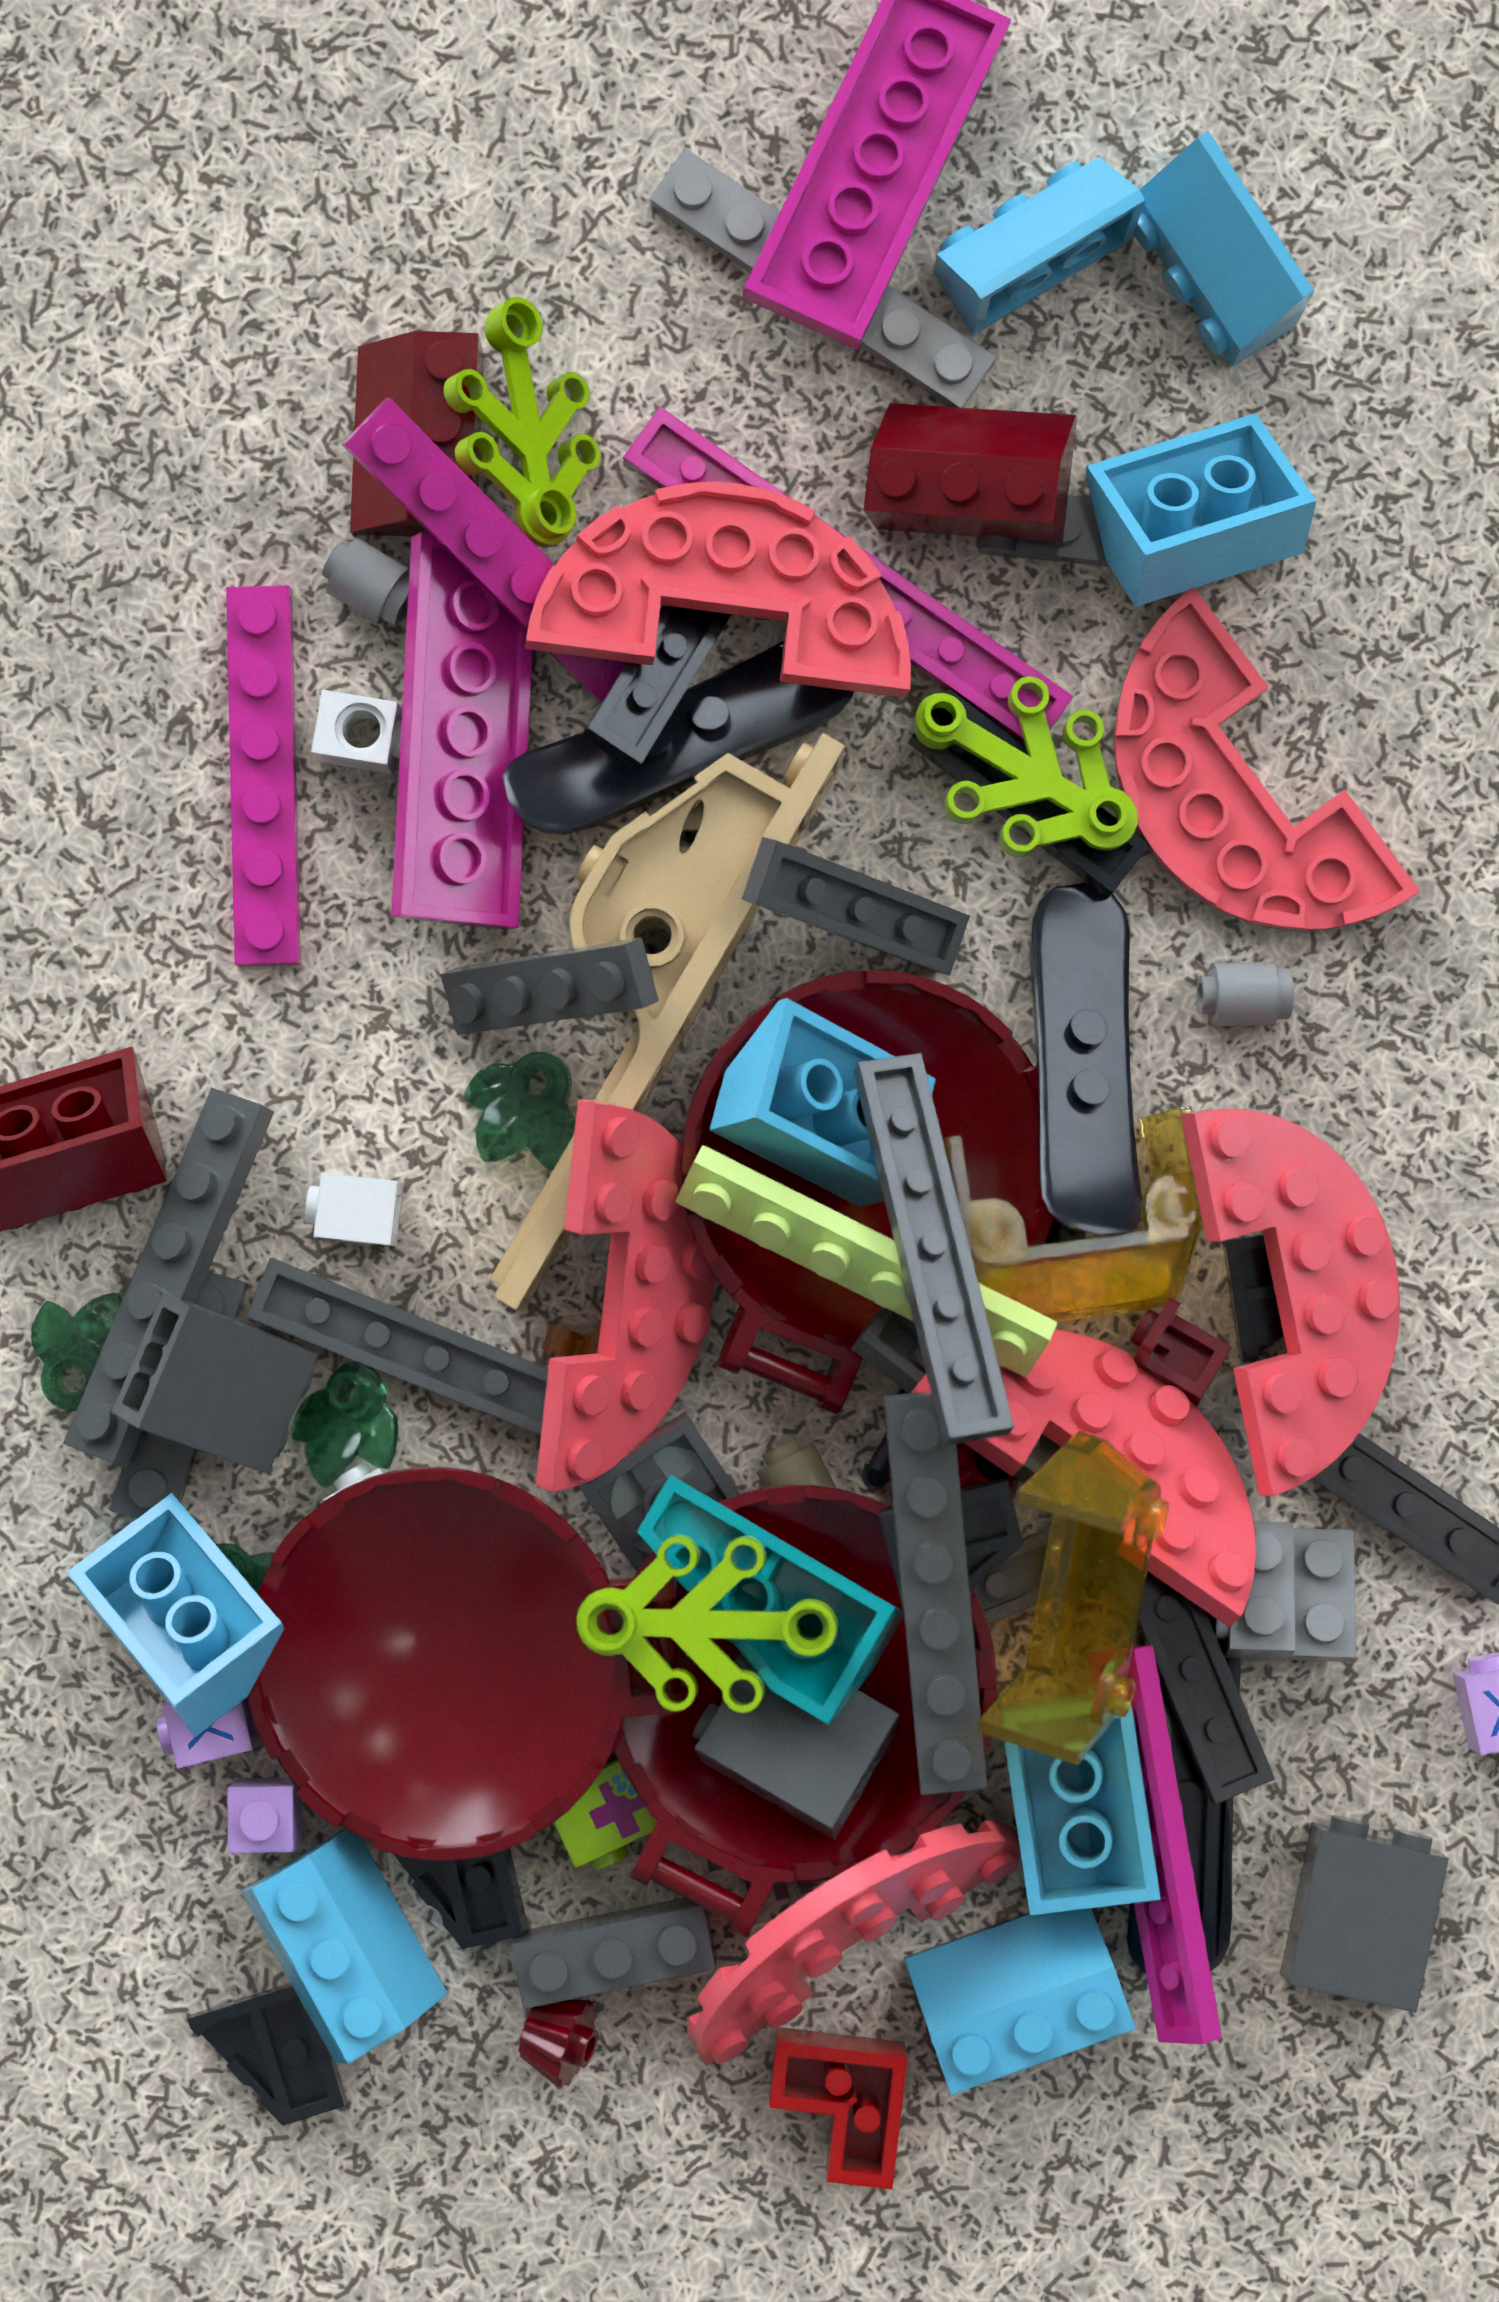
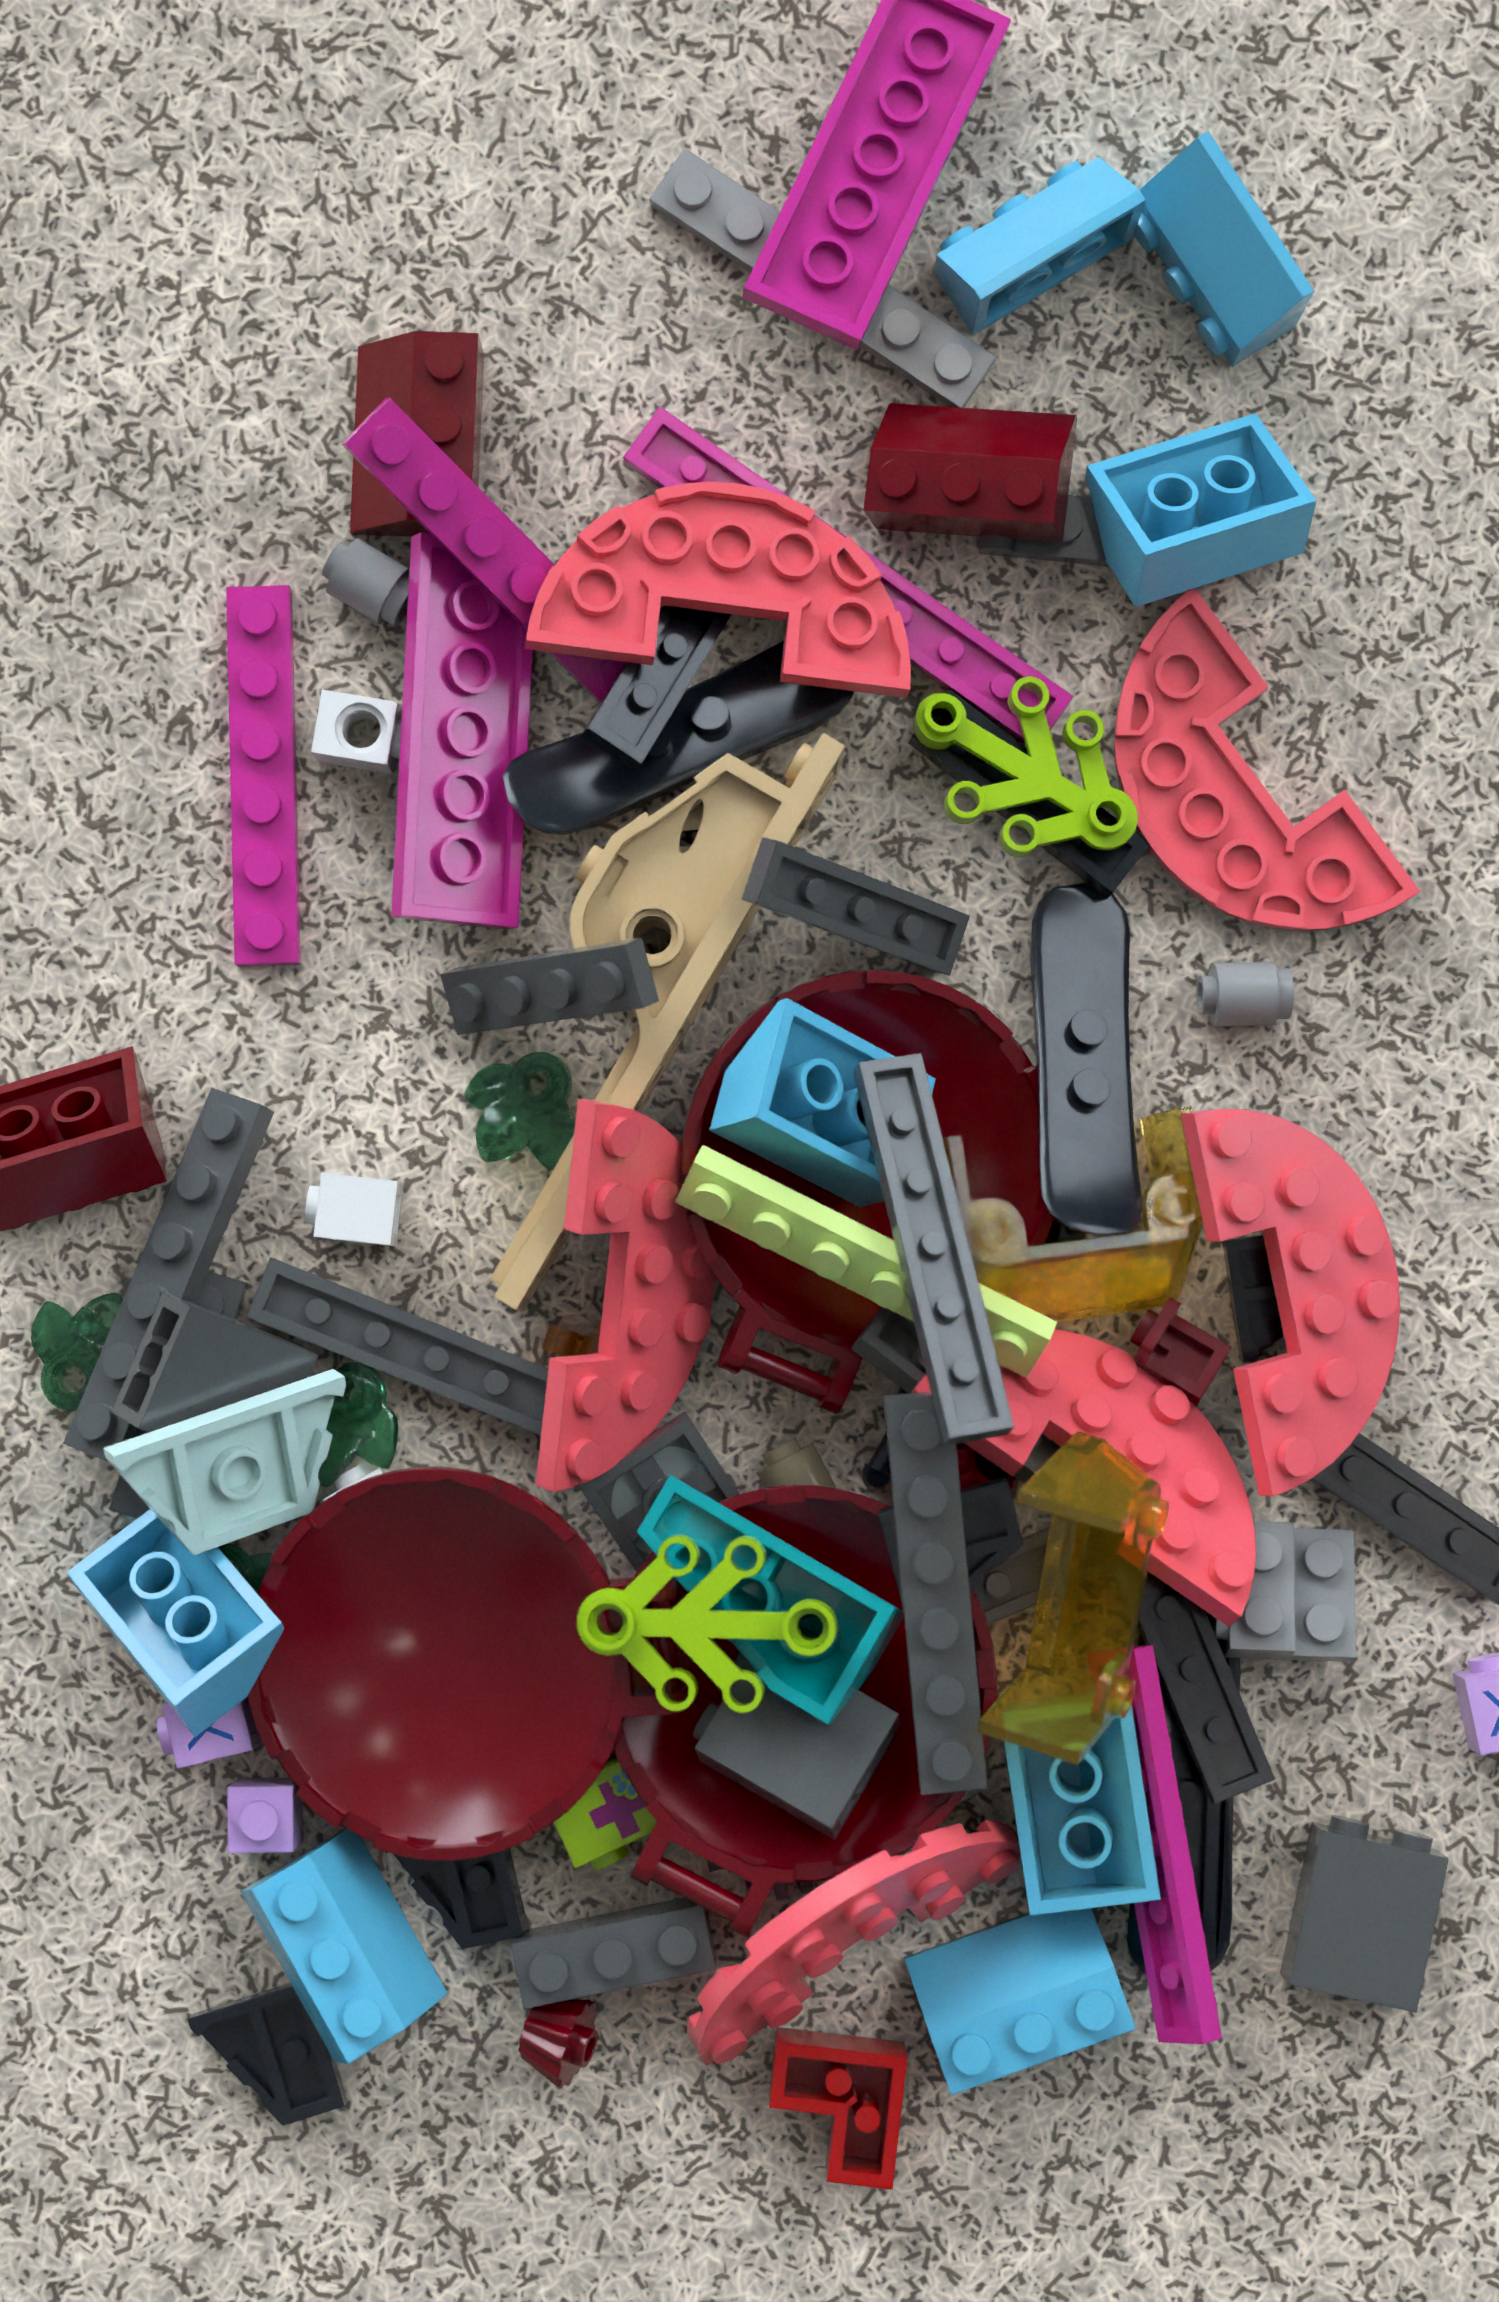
(234, 1465): none -> light aqua wing
(541, 504): lime plant -> none

